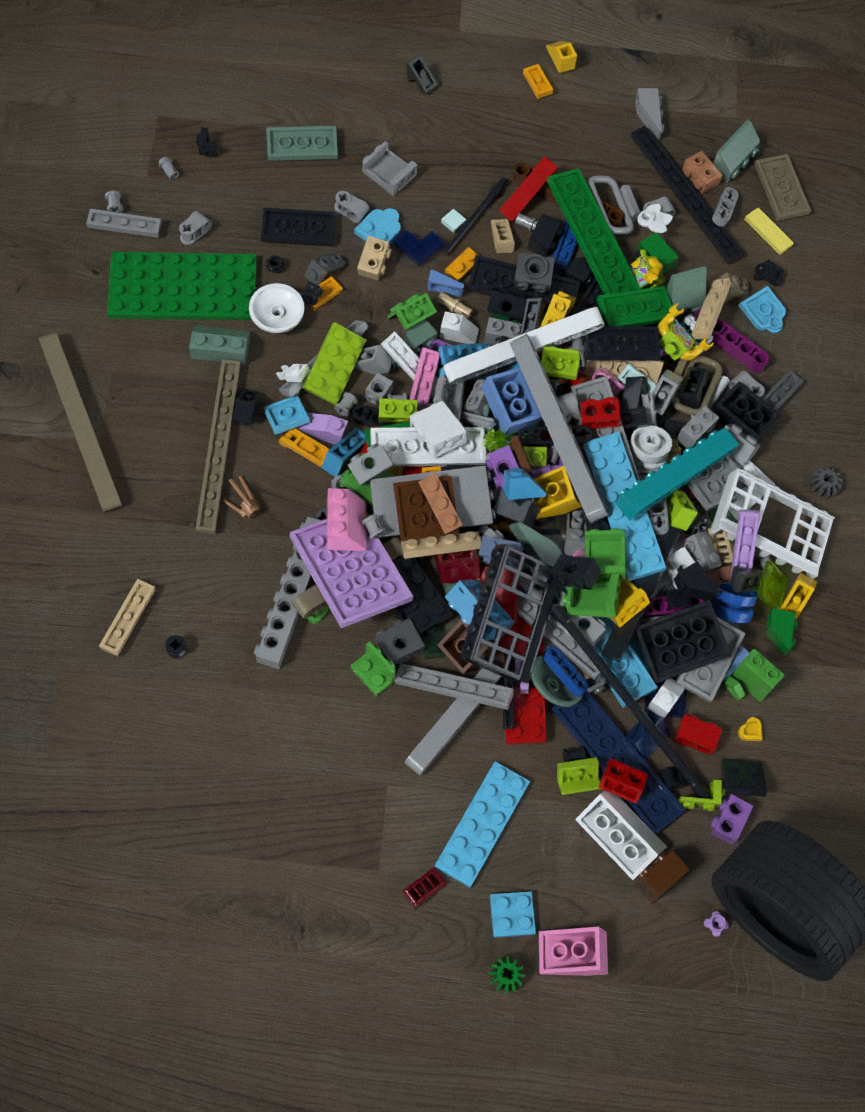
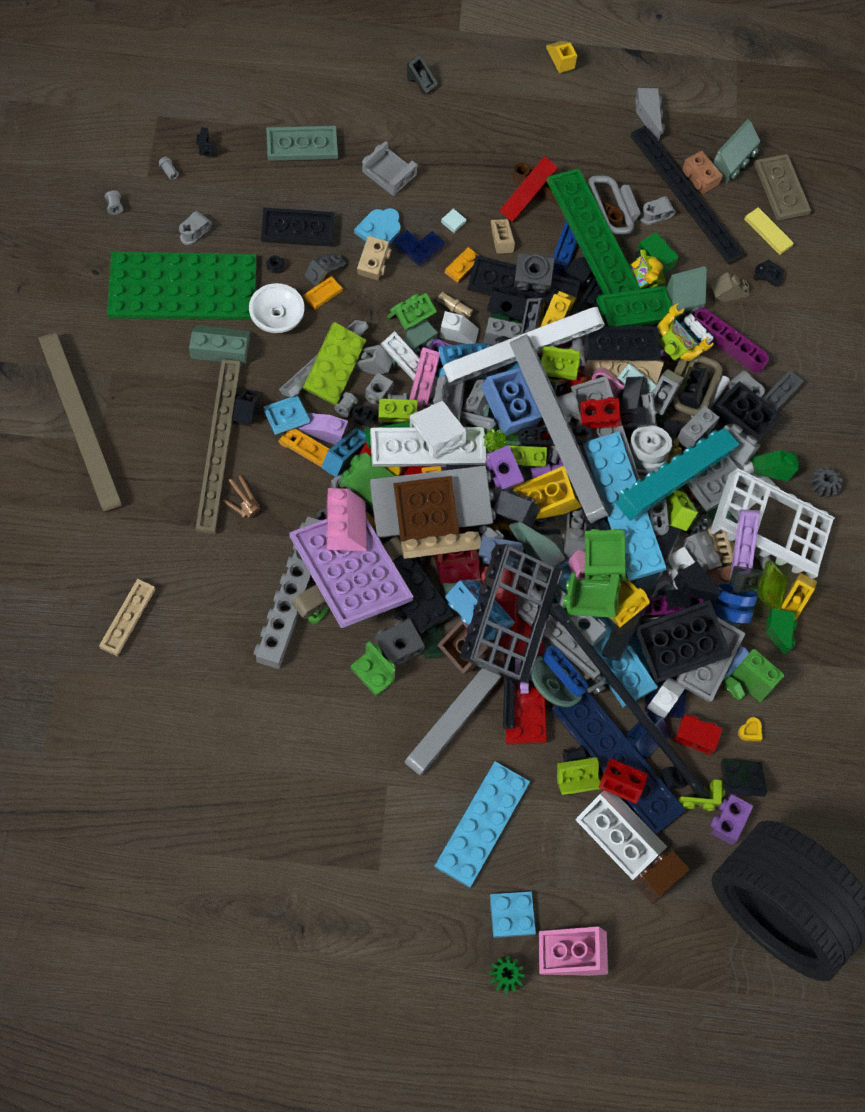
(123, 223): light grey plate -> none
(176, 651): black wheel -> none
(294, 373): white plate -> none
(311, 293): black wheel -> none
(351, 207): light grey piece -> none
(374, 526): light grey bush -> none
(382, 463): light grey brick -> none
(411, 898): dark red slope -> none
(440, 503): nougat plate -> none
(441, 283): medium blue slope -> none
(454, 686): light grey plate -> none
(493, 193): black bar -> none
(517, 447): reddish brown plate -> none
(521, 485): dark azure slope -> none
(526, 222): light grey pin -> none
(538, 81): light orange plate -> none
(544, 235): black brick -> none
(575, 572): black brick -> none
(654, 219): white plate -> none
(711, 308): tan plate -> none
(720, 209): light grey beam -> none
(722, 923): lavender plate -> none
(764, 310): medium azure plate -> none
(776, 465): none -> green slope

